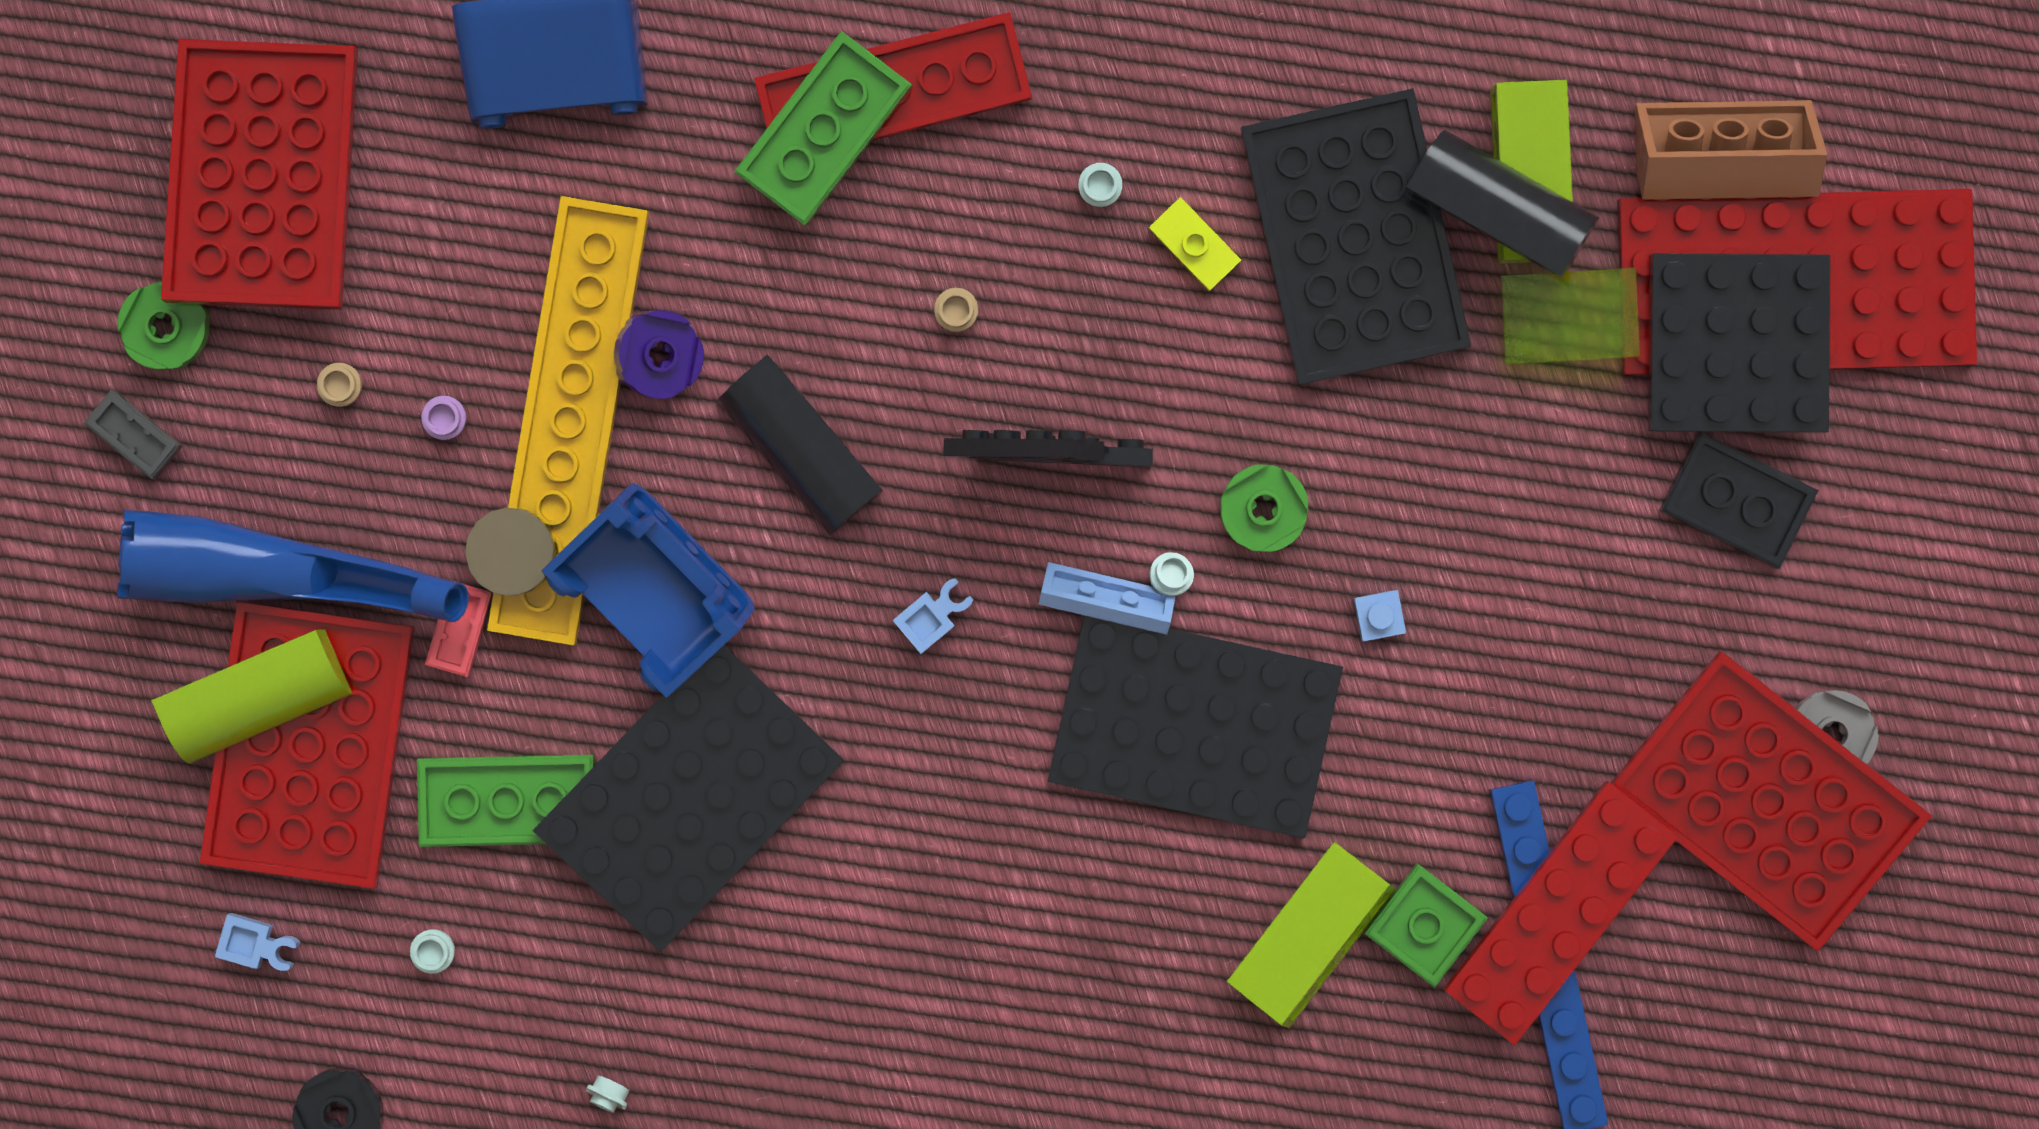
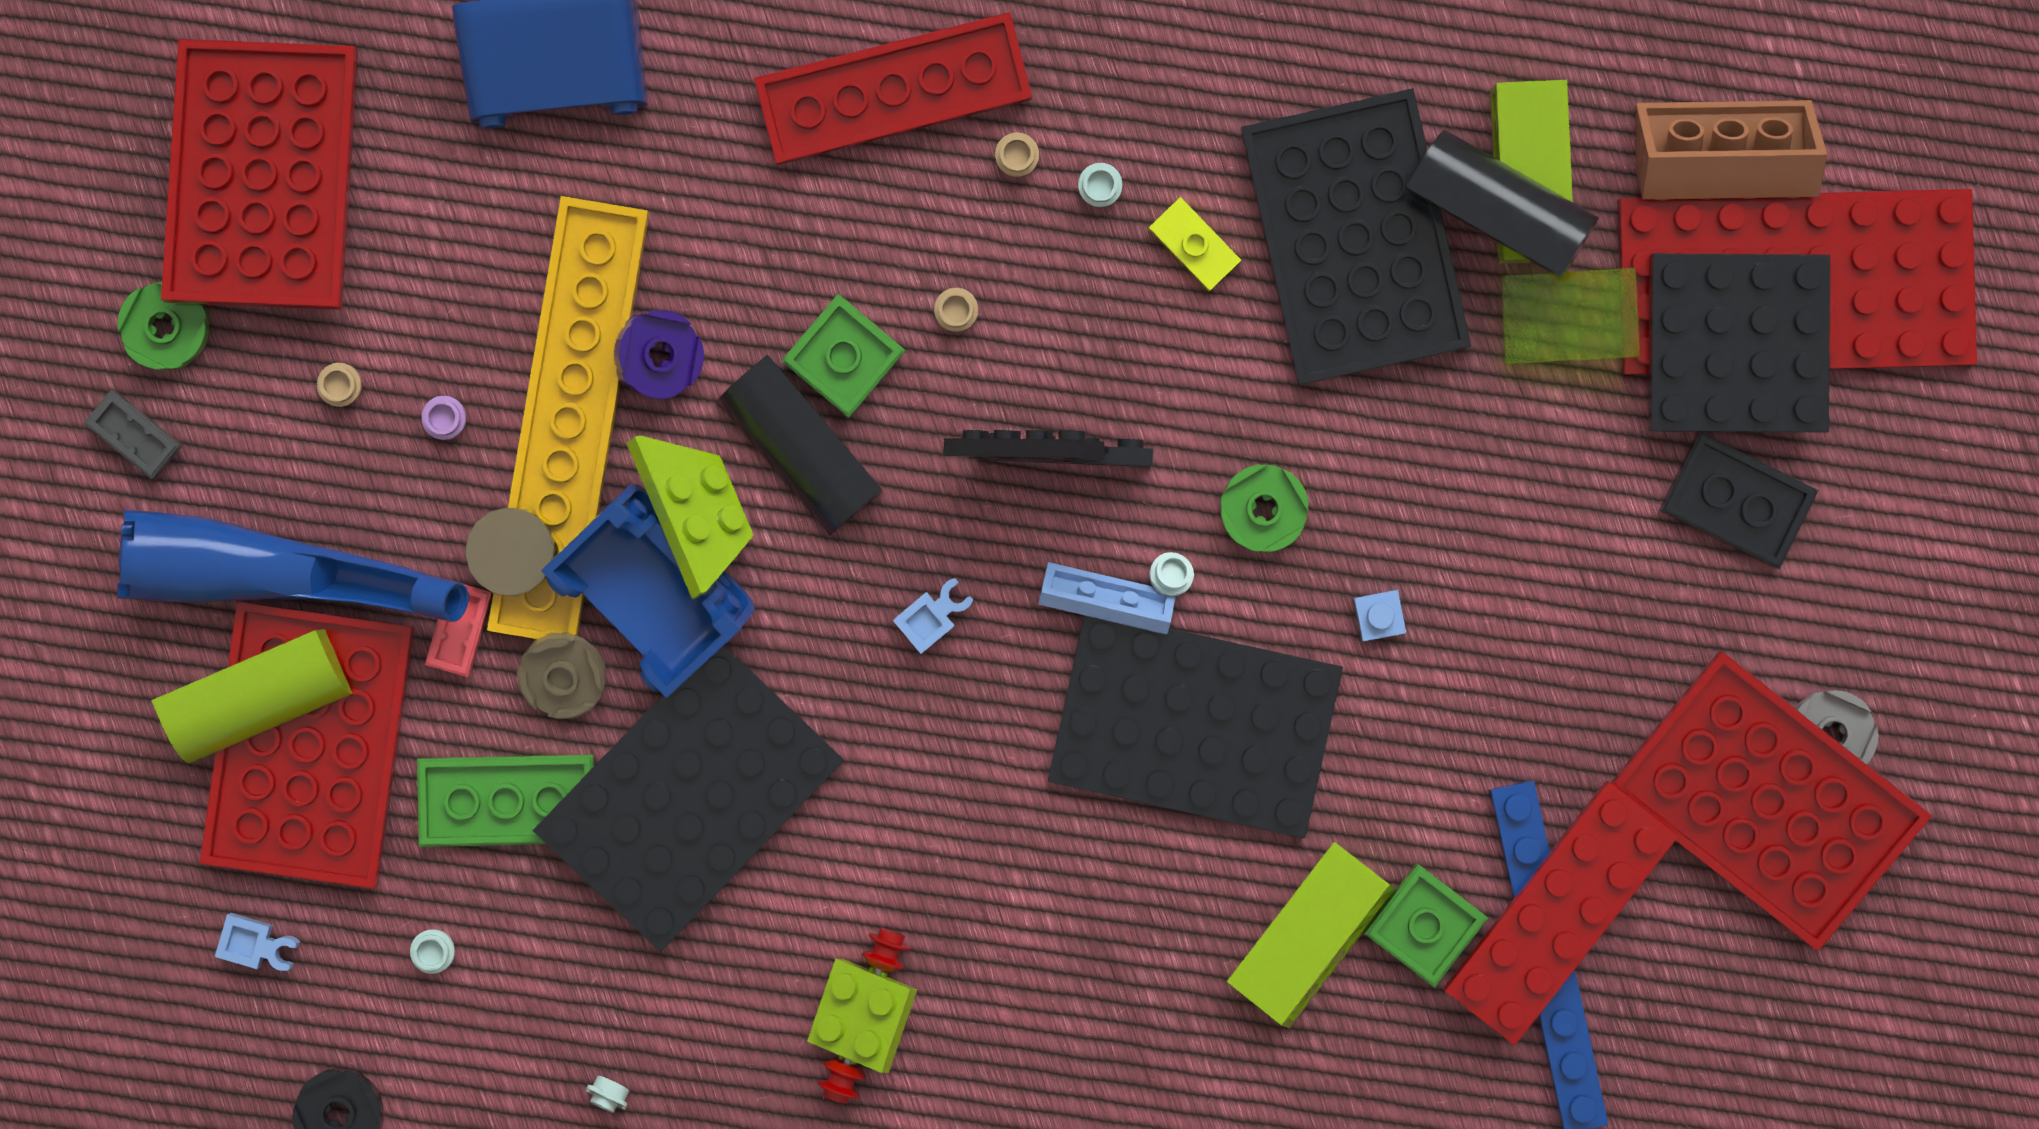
(562, 675): none -> dark tan tile
(693, 508): none -> lime wing
(823, 128): bright green tile -> none
(843, 355): none -> bright green plate
(862, 1015): none -> lime plate
(1017, 154): none -> tan plate

